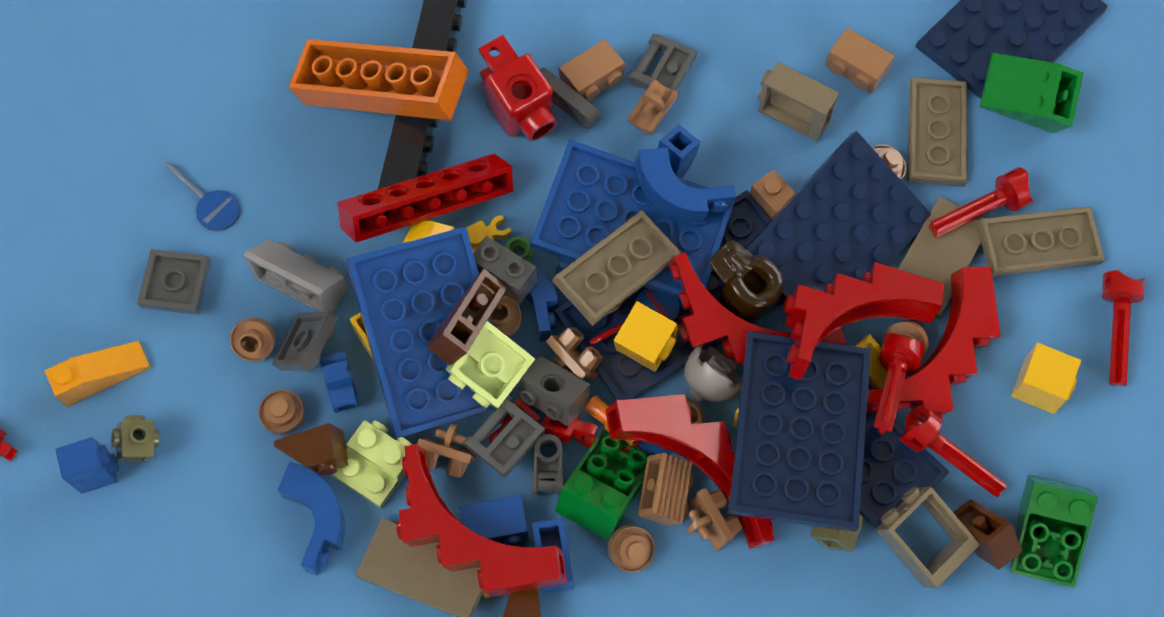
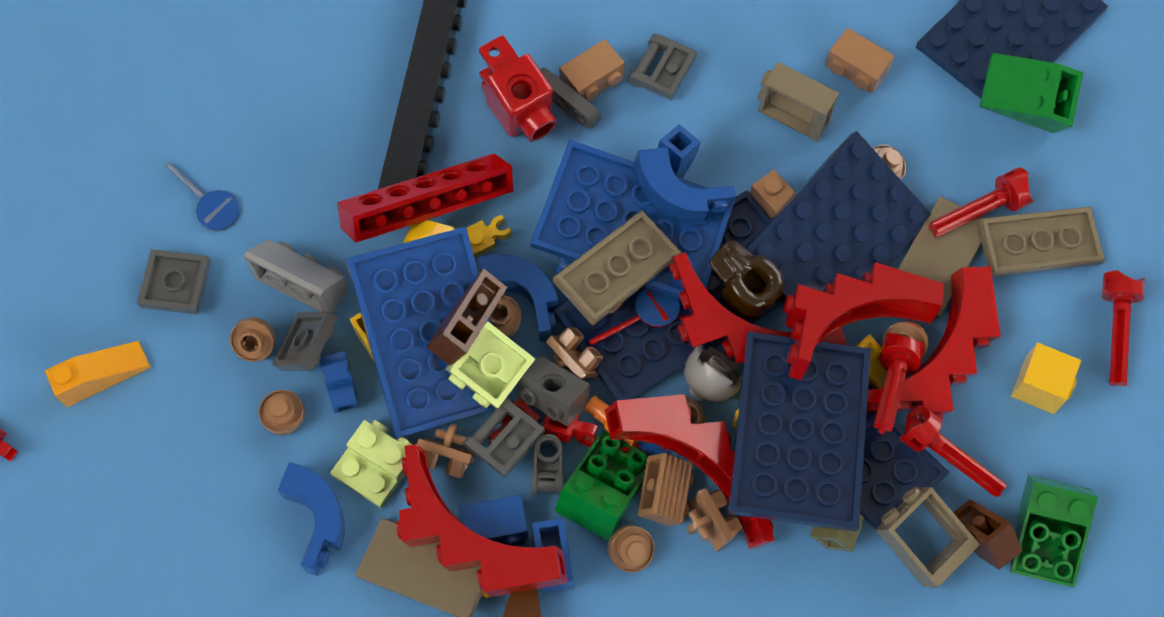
(87, 465): blue brick -> none
(130, 449): olive brick -> none
(317, 448): reddish brown slope -> none
(379, 79): orange brick -> none
(507, 267): dark grey brick -> none
(521, 243): bright green plate -> none
(646, 336): yellow head -> none
(652, 107): medium nougat hips -> none
(937, 132): dark tan tile -> none

